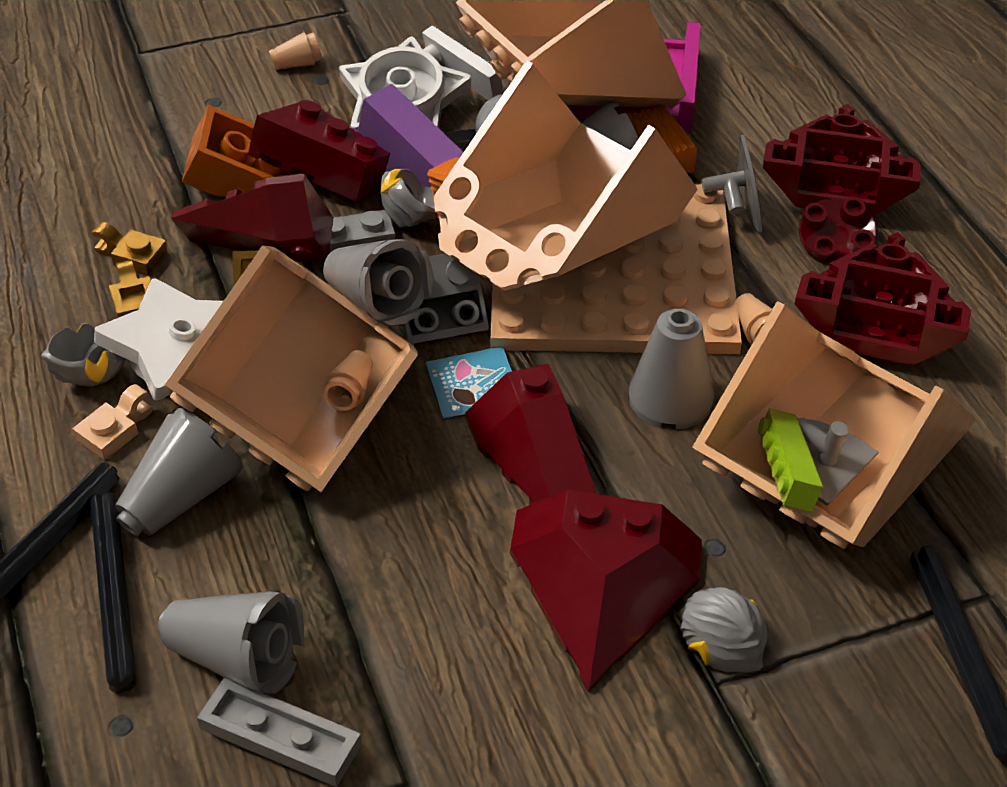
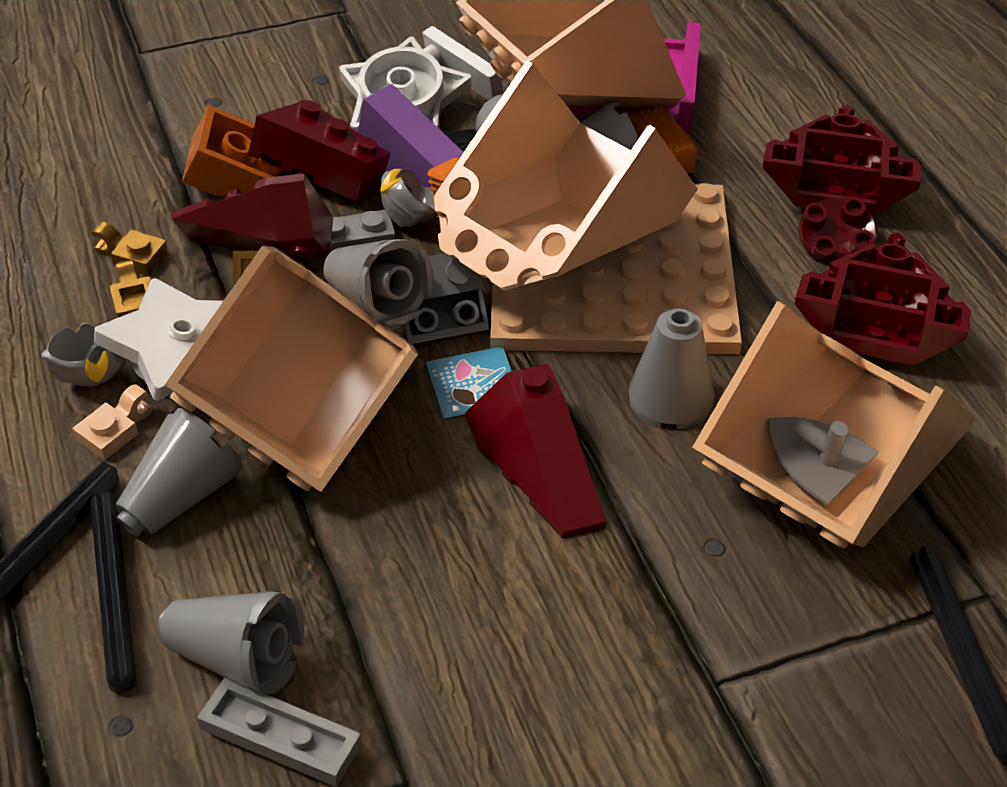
(296, 52): light nougat cone -> none
(348, 381): light nougat cone -> none
(603, 571): dark red wedge -> none
(725, 630): light grey hair -> none
(732, 181): light grey shield -> none
(751, 315): light nougat cone -> none
(790, 460): lime piece -> none

